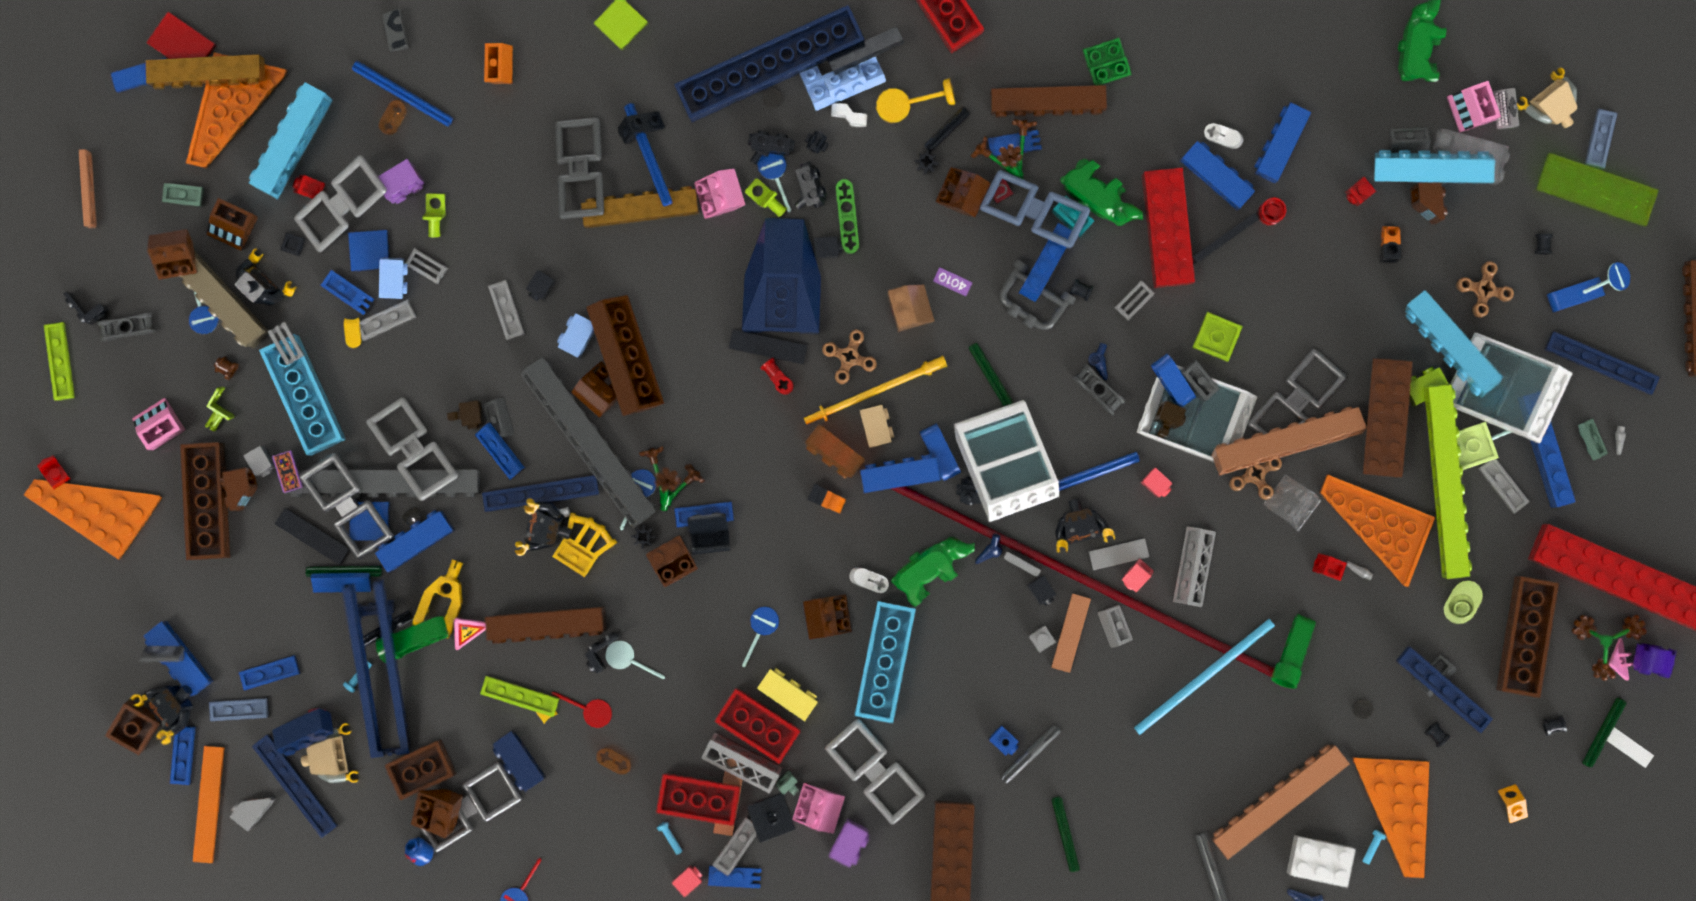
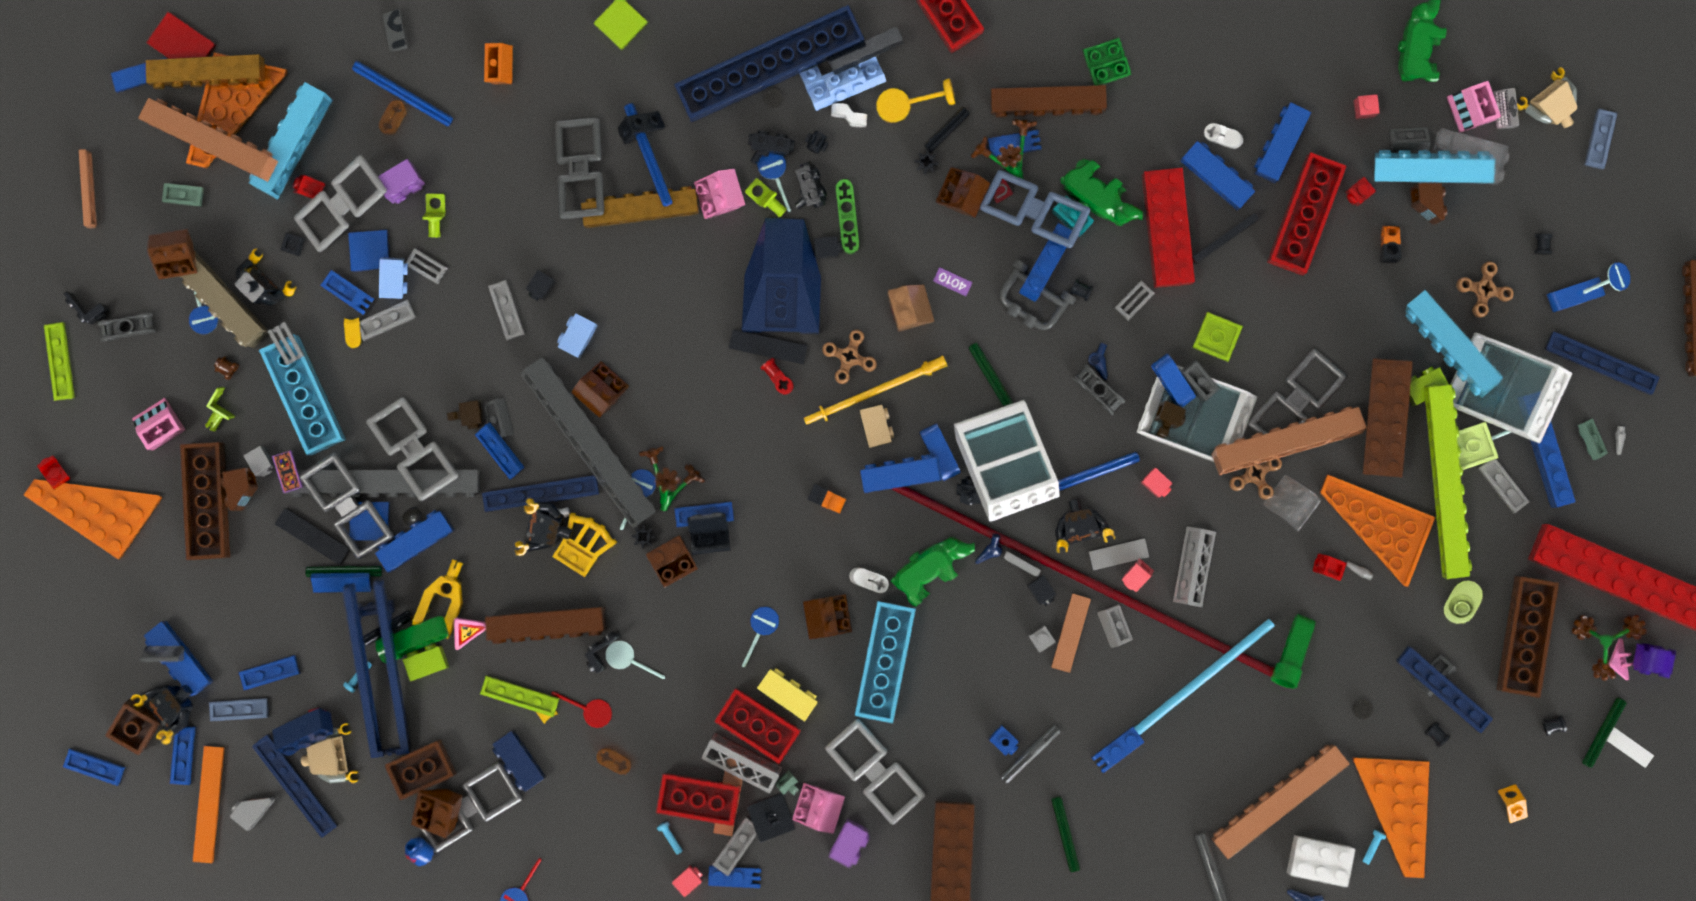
(93, 767): none -> blue tile
(208, 139): none -> nougat brick
(230, 224): reddish brown slope -> none
(425, 663): none -> lime brick
(625, 355): reddish brown brick -> none
(834, 452): clear orange brick -> none
(1118, 749): none -> blue hinge
(1272, 211): red wheel -> none
(1306, 214): none -> red brick
(1366, 106): none -> coral brick
(1597, 189): clear neon green plate -> none

